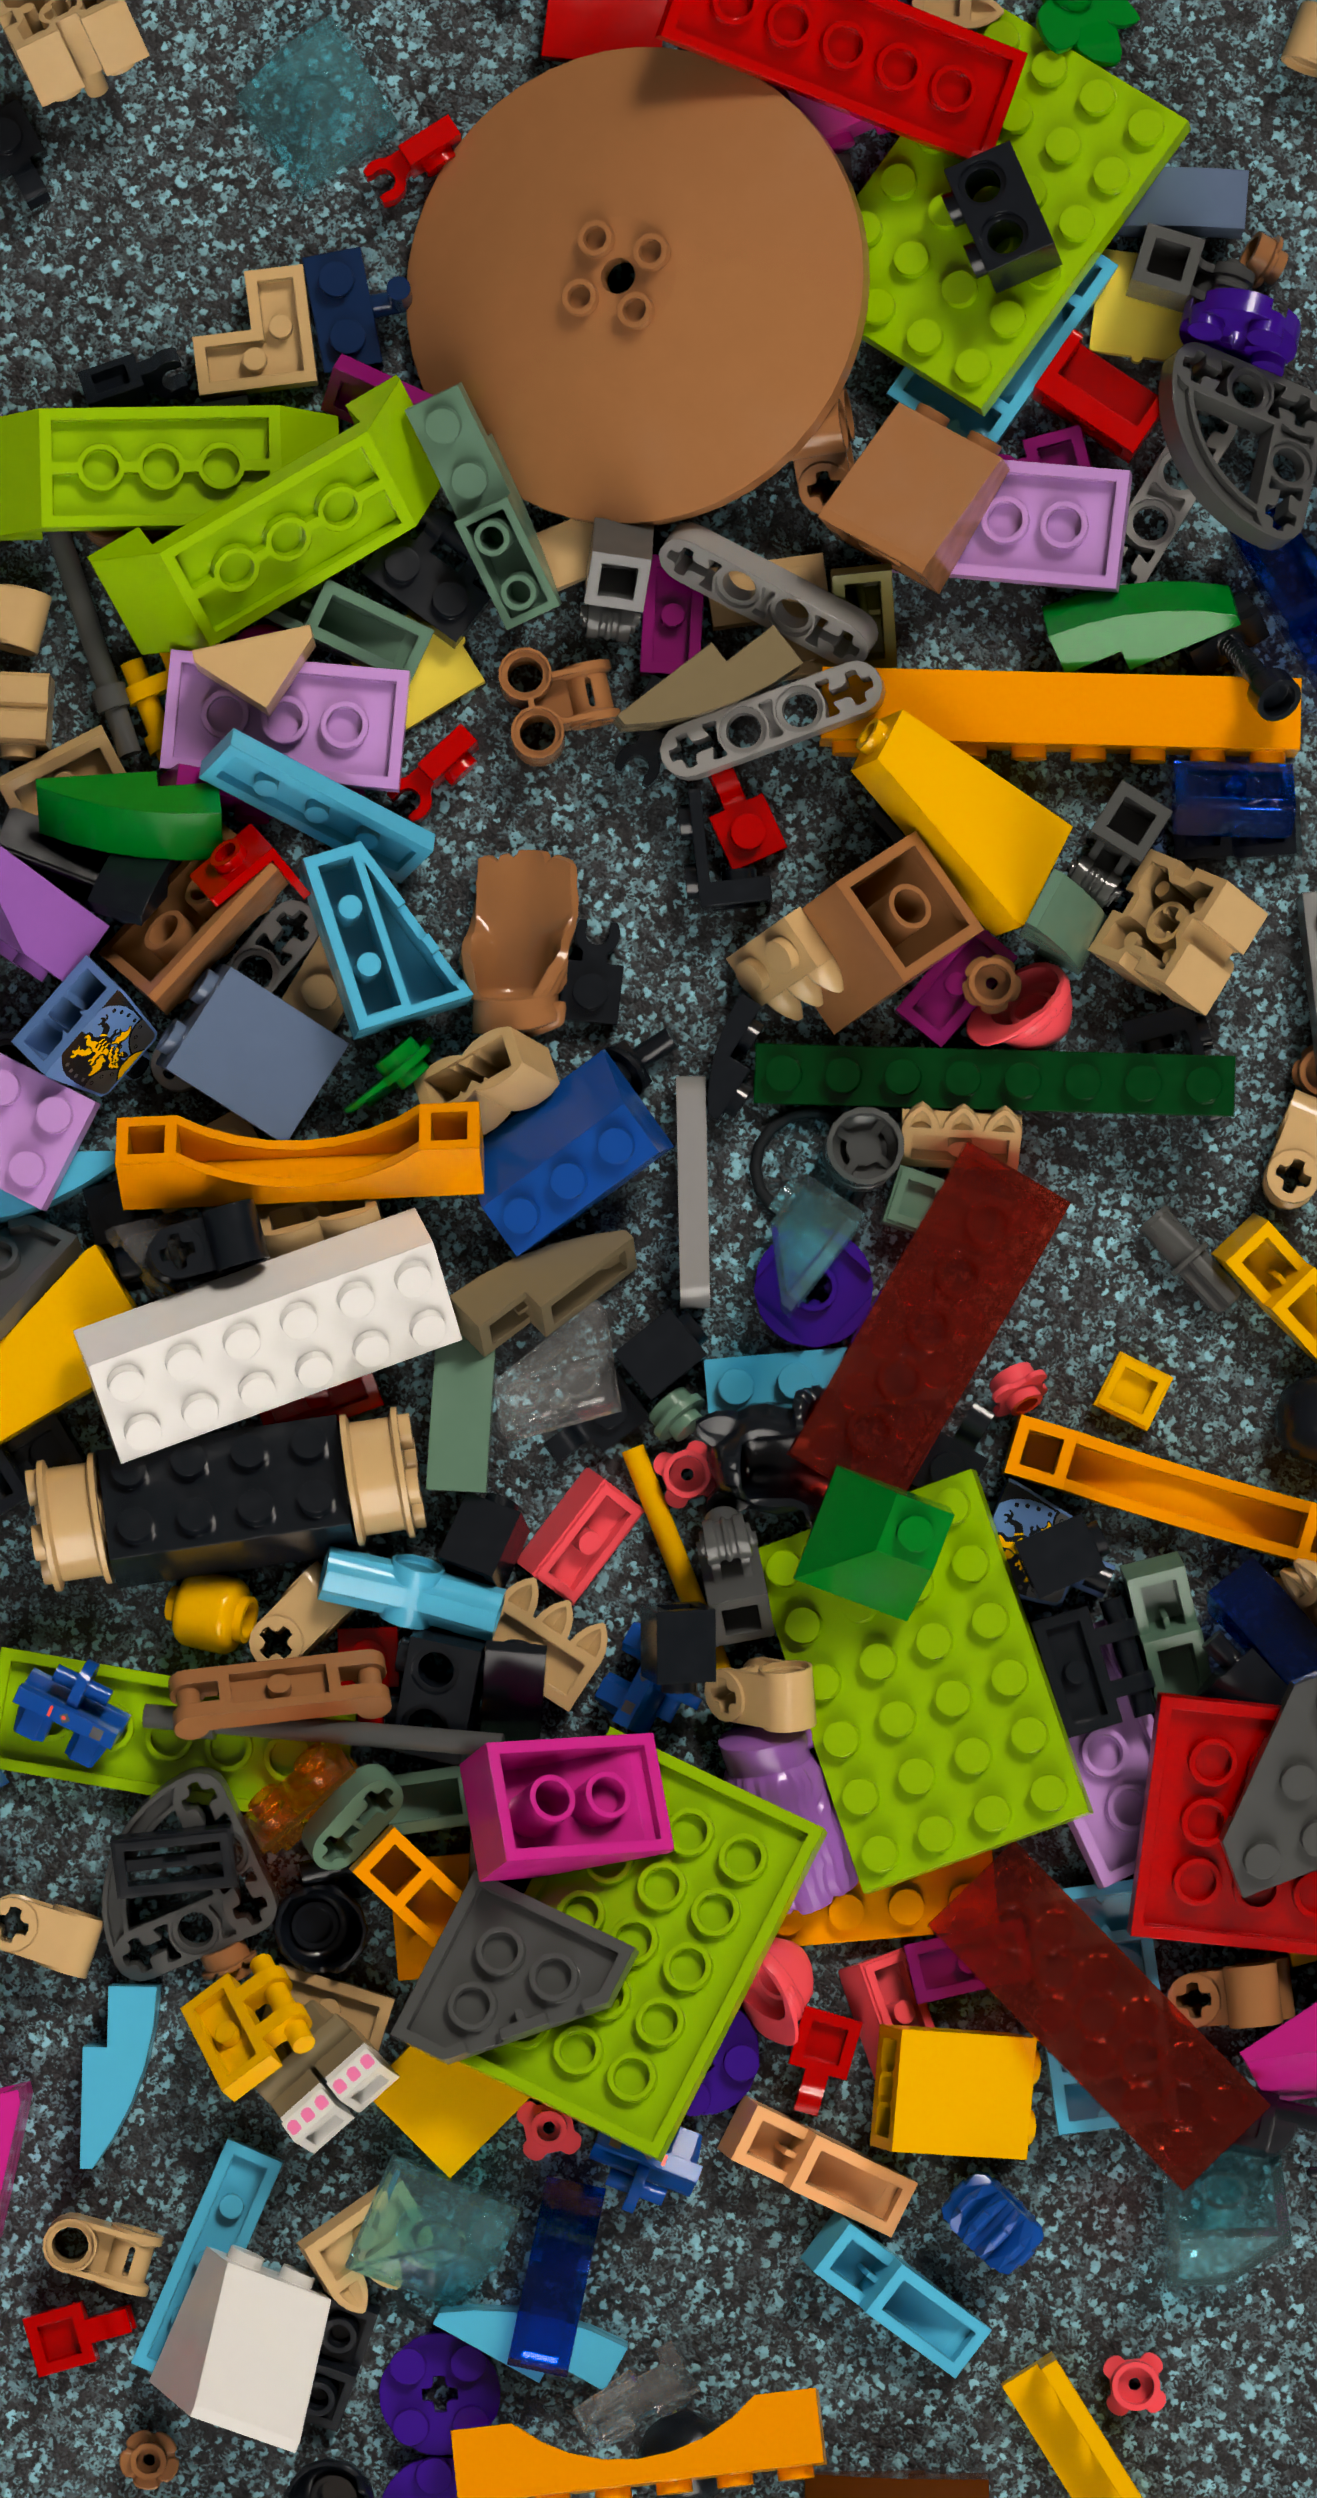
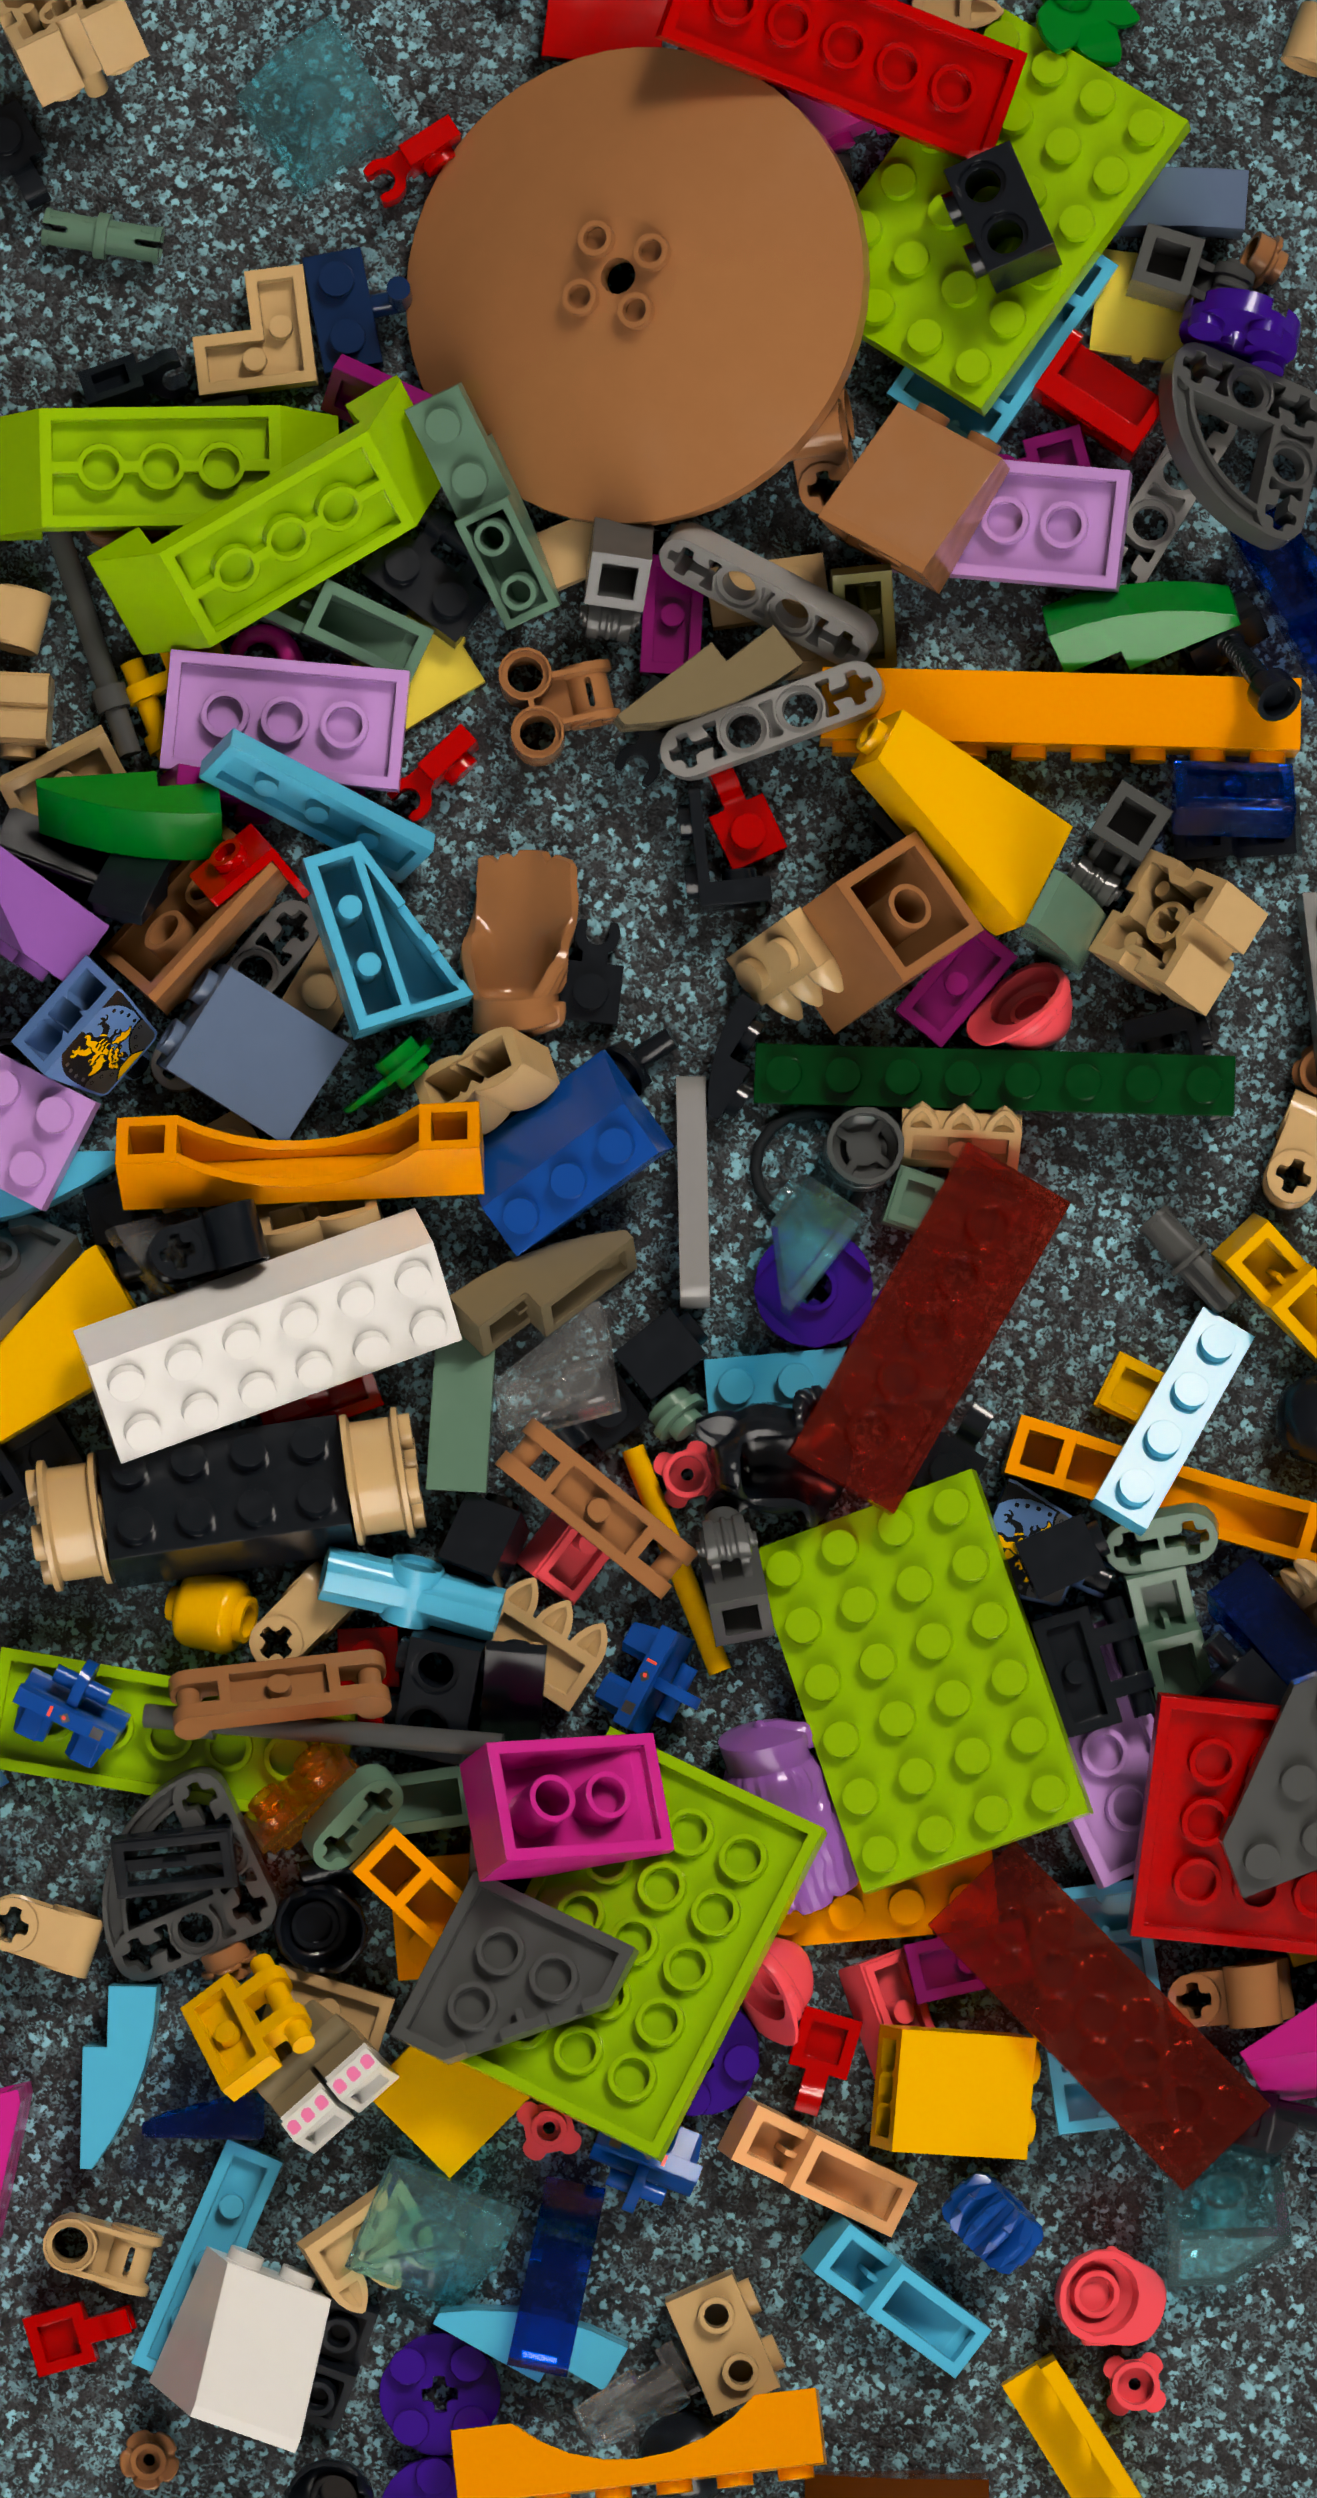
(102, 236): none -> sand green pin
(213, 2120): none -> clear blue slope
(258, 666): tan slope -> none
(597, 1508): none -> medium nougat plate
(678, 1645): black brick -> none
(724, 2340): none -> tan brick
(765, 1695): tan piece -> none
(874, 1543): green slope -> none
(1007, 988): medium nougat plate -> none
(1017, 1389): coral plate -> none
(1109, 2298): none -> coral hat
(1165, 1552): none -> sand green beam
(1171, 1421): none -> plate

